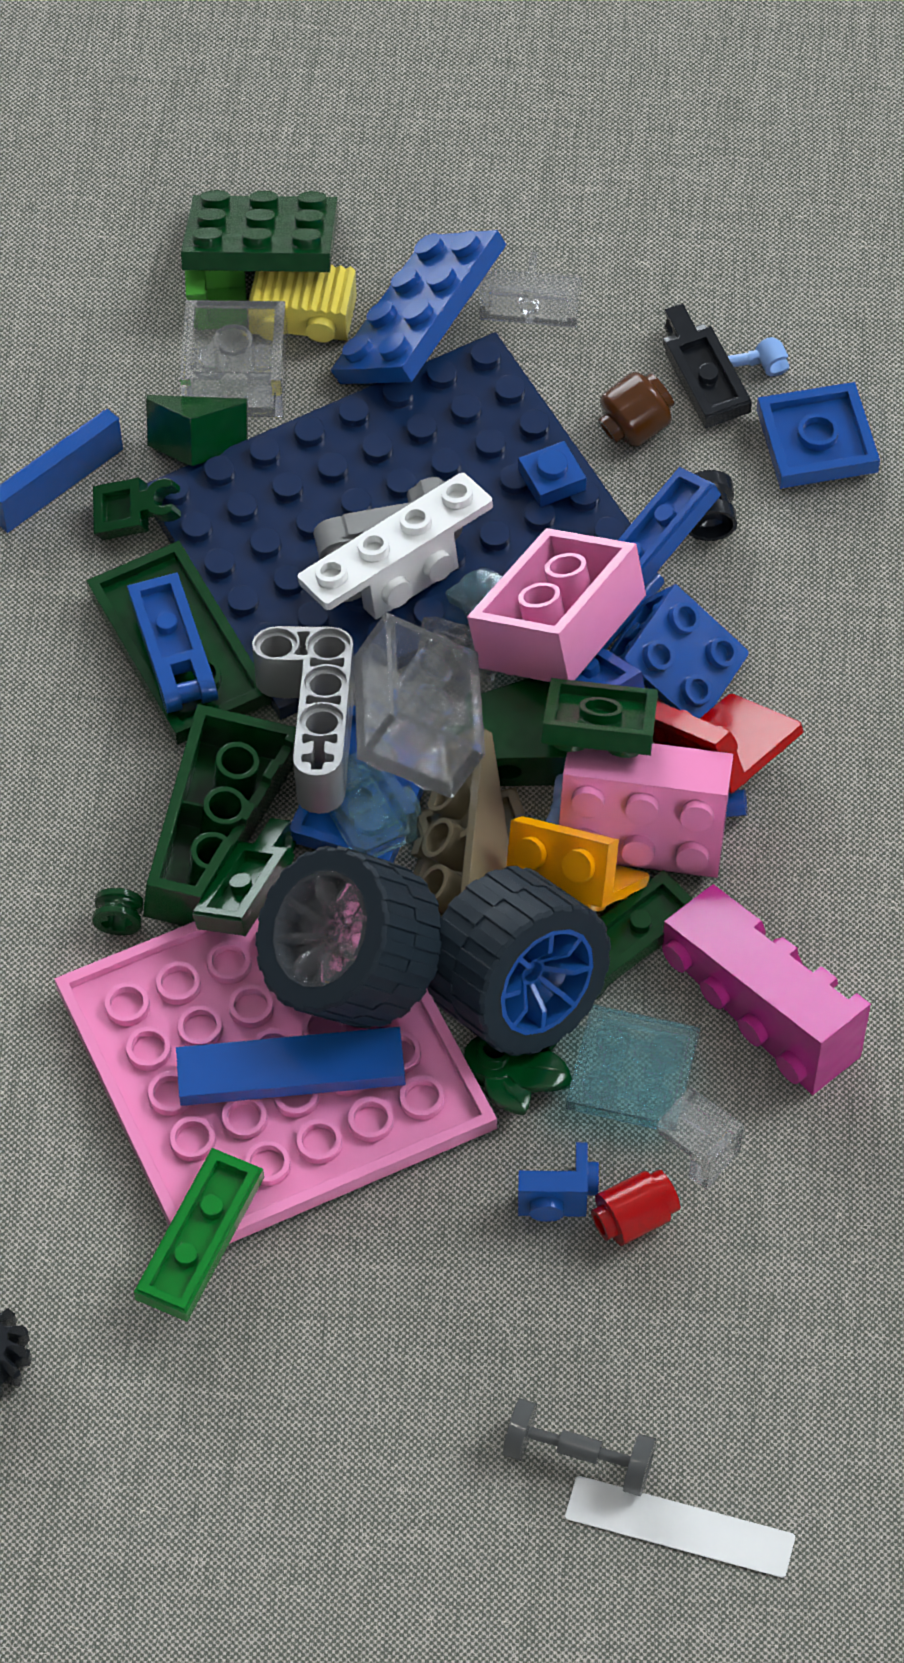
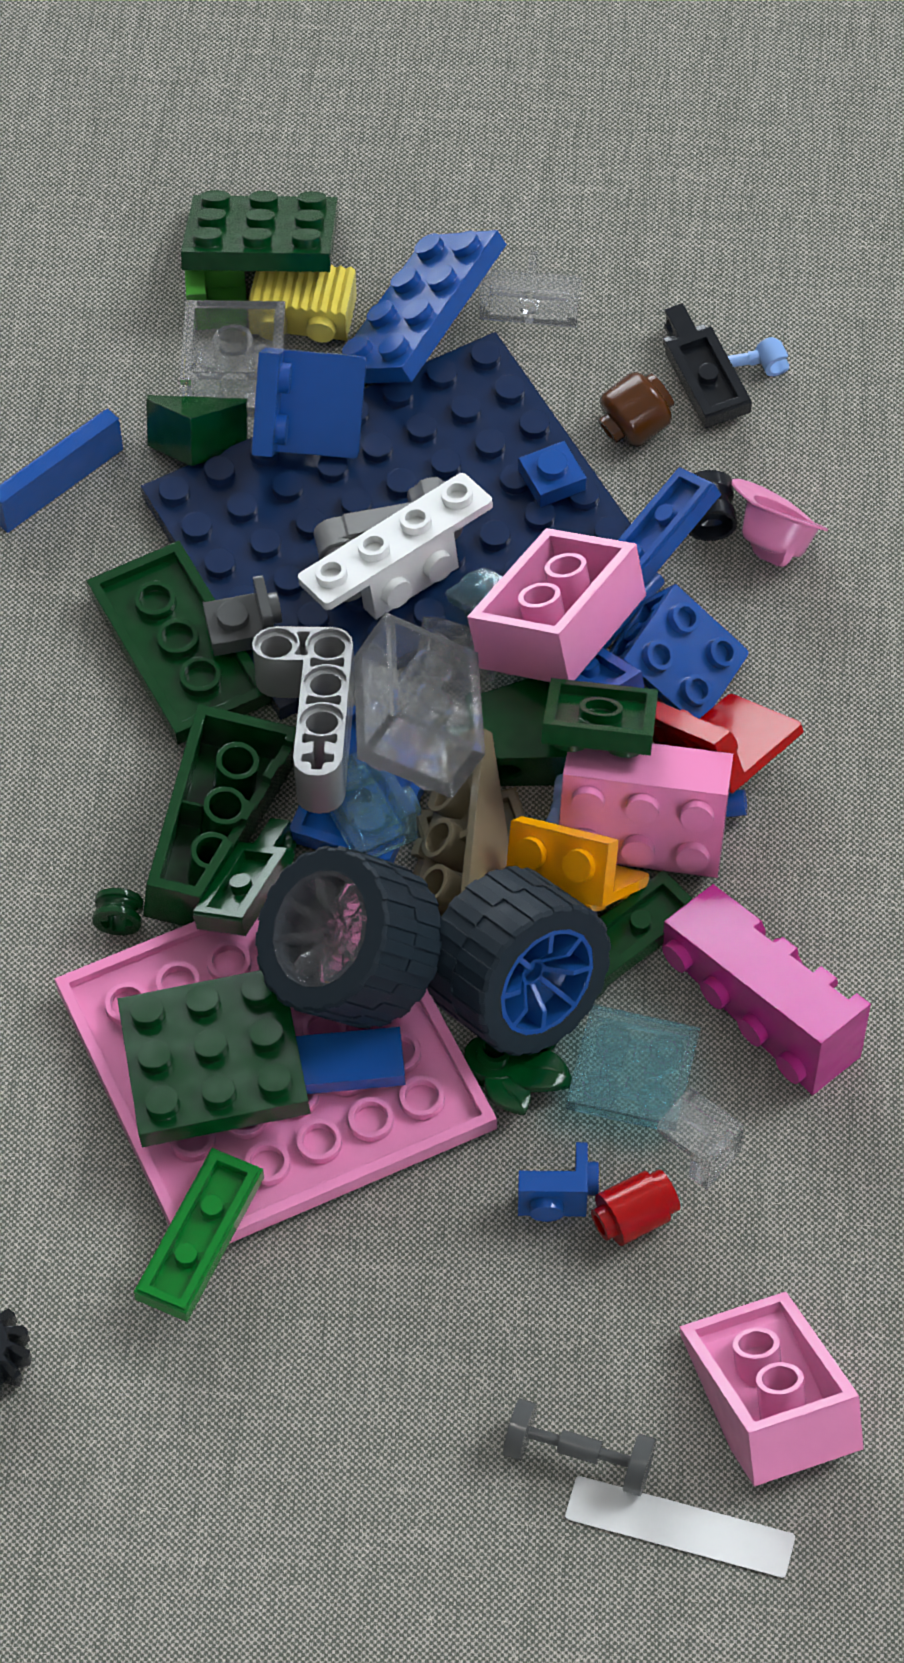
(126, 505): dark green plate -> none
(172, 641): blue plate -> none
(211, 1058): none -> dark green plate
(238, 619): none -> dark grey bracket
(308, 403): none -> blue bracket
(774, 524): none -> bright pink piece
(774, 1388): none -> bright pink slope
(817, 435): blue plate -> none

